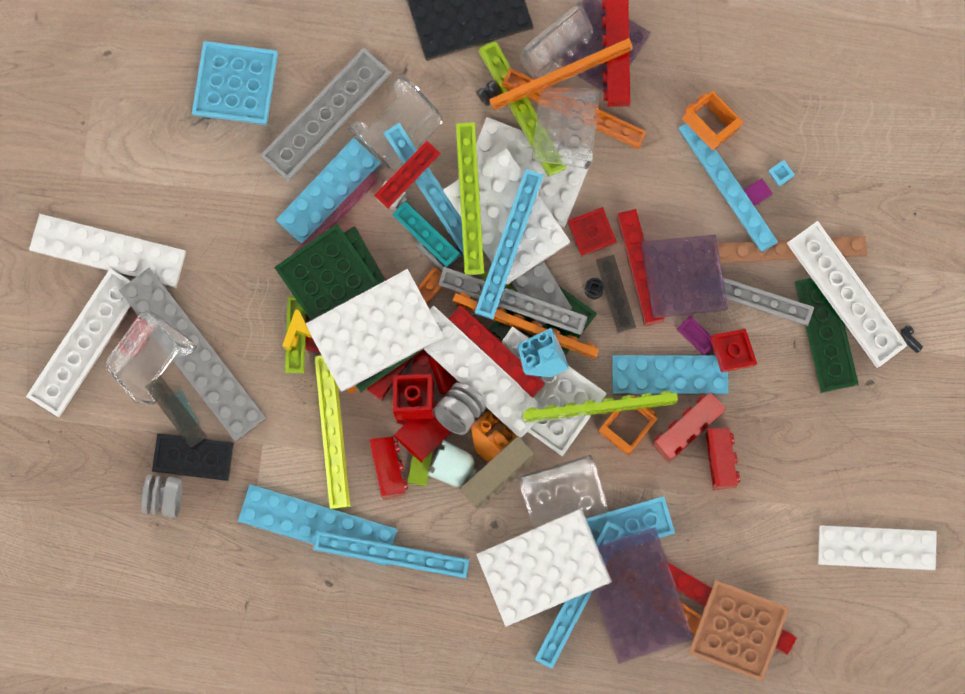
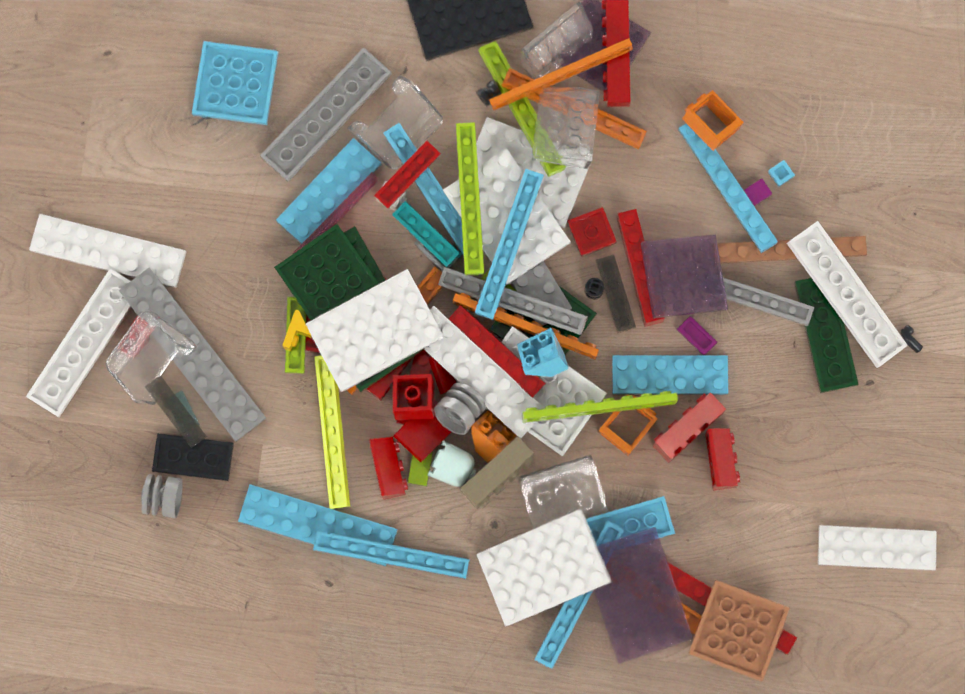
(733, 350): red plate -> none

